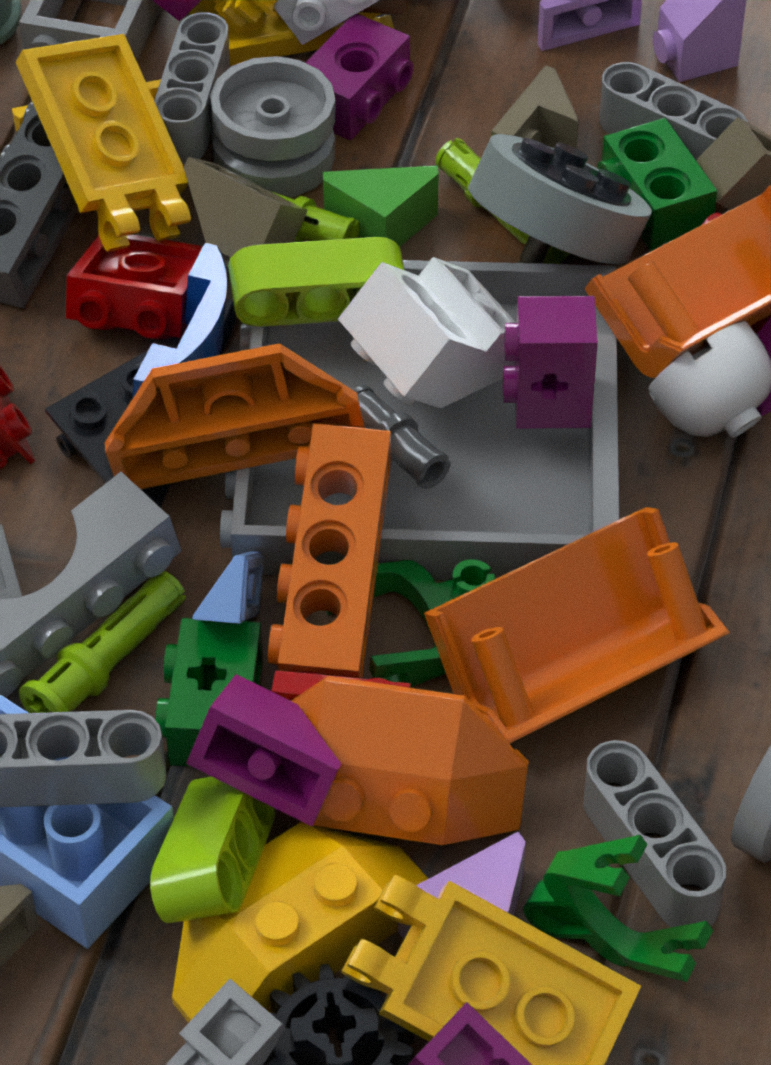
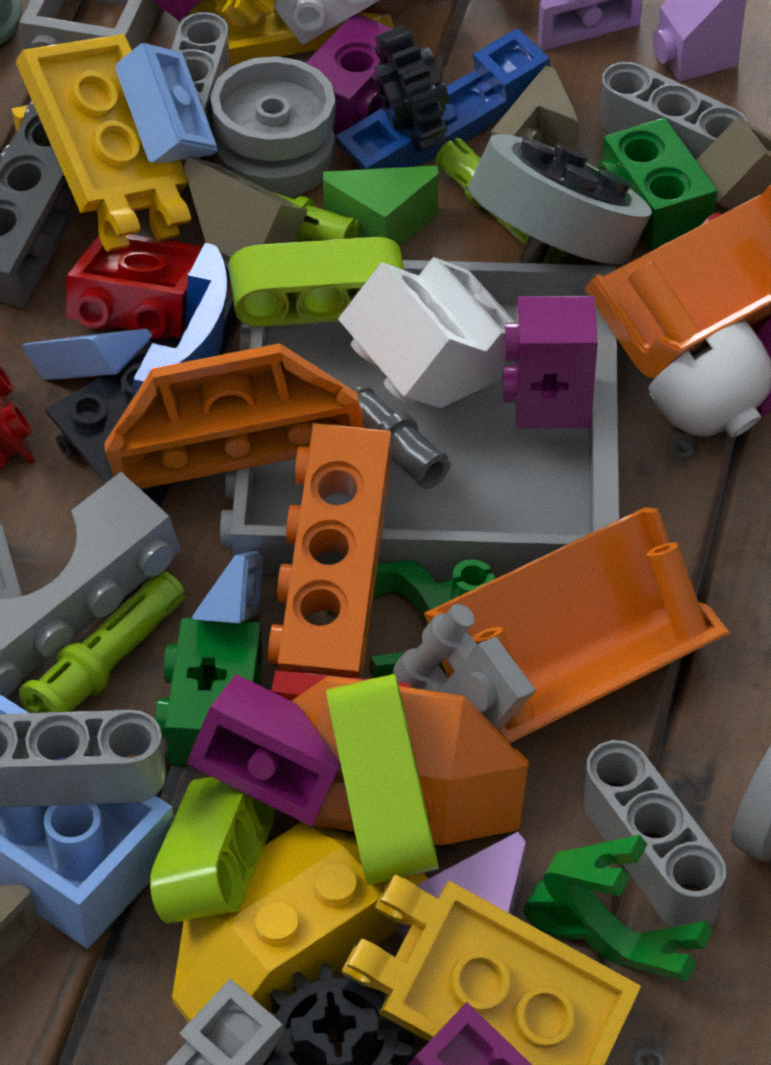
(85, 354): none -> light blue slope
(164, 104): none -> light blue slope
(381, 779): none -> lime beam
(410, 87): none -> black gear
(475, 102): none -> blue slope
(481, 670): none -> light grey plate

